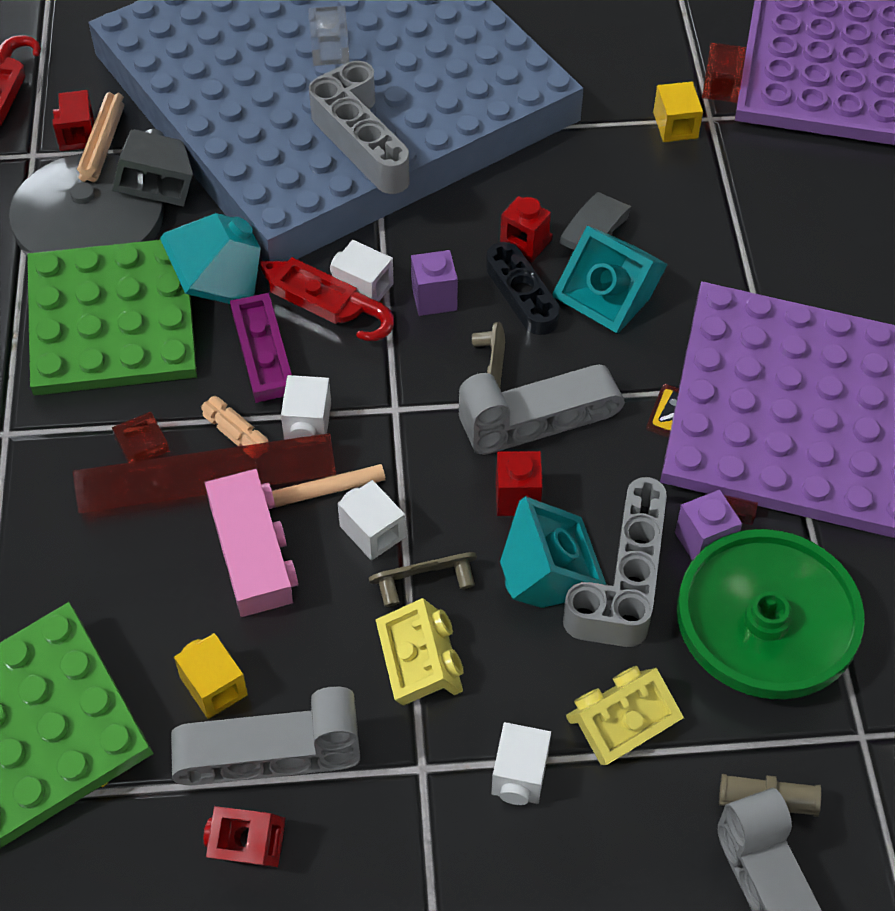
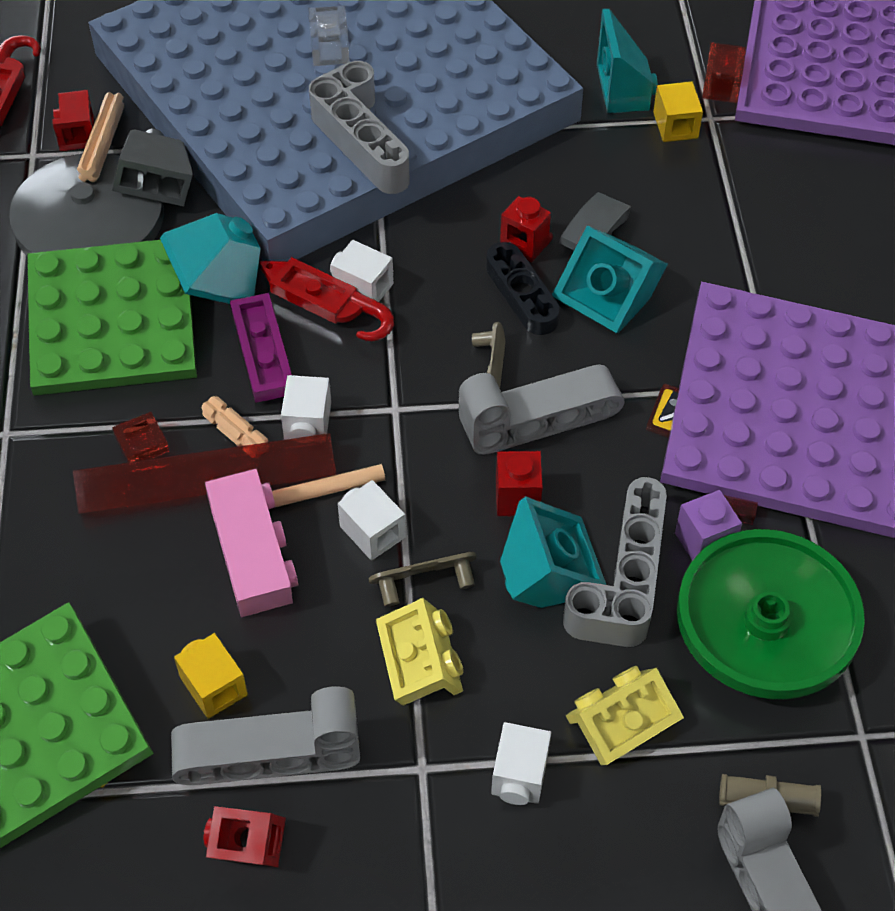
(434, 282): medium lavender brick -> none
(623, 69): none -> teal slope

